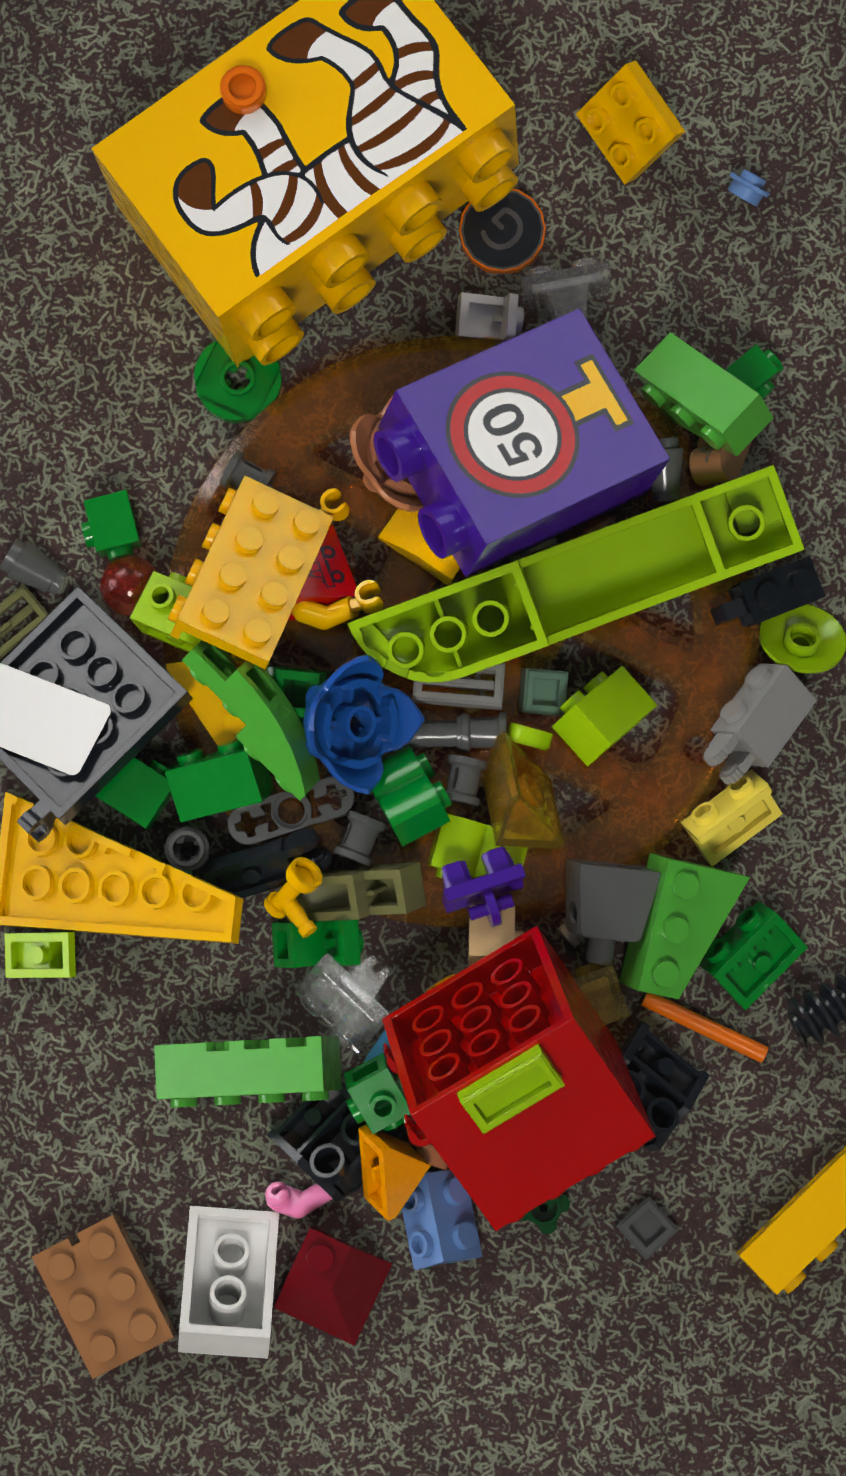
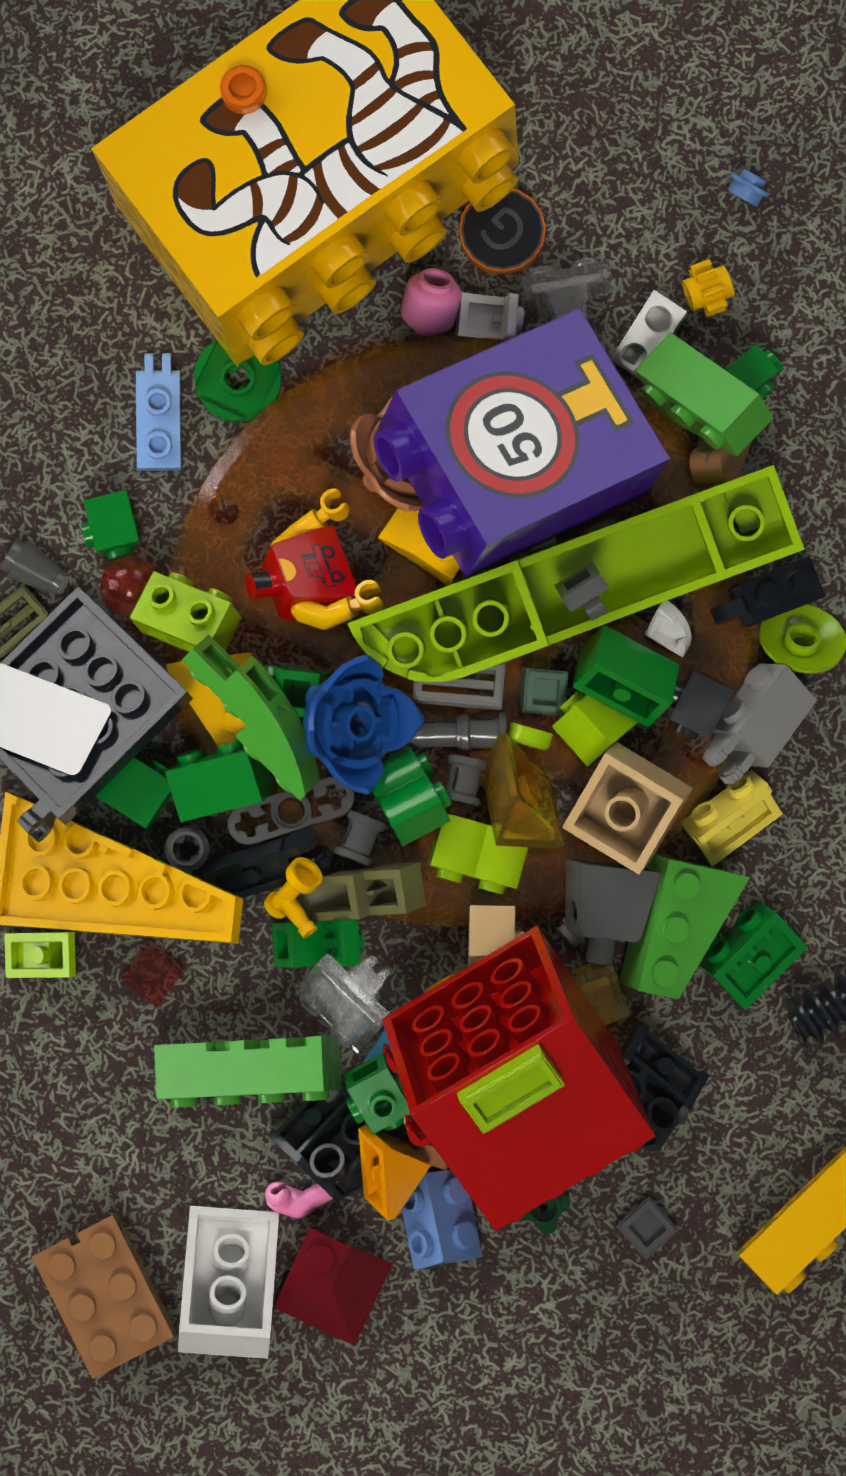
(152, 976): none -> clear red tile
(158, 416): none -> light blue hinge
(239, 466): dark grey bush -> none
(251, 571): yellow bracket -> none
(431, 302): none -> bright pink head
(501, 879): dark purple hips -> none
(583, 590): none -> dark grey tile
(626, 676): none -> green brick
(627, 807): none -> tan brick
(630, 122): yellow plate -> none
(650, 327): none -> white leg
(669, 480): dark grey cone -> none
(670, 629): none -> white tile
(698, 704): none -> black brick
(705, 1026): orange bar -> none
(708, 288): none -> yellow gear

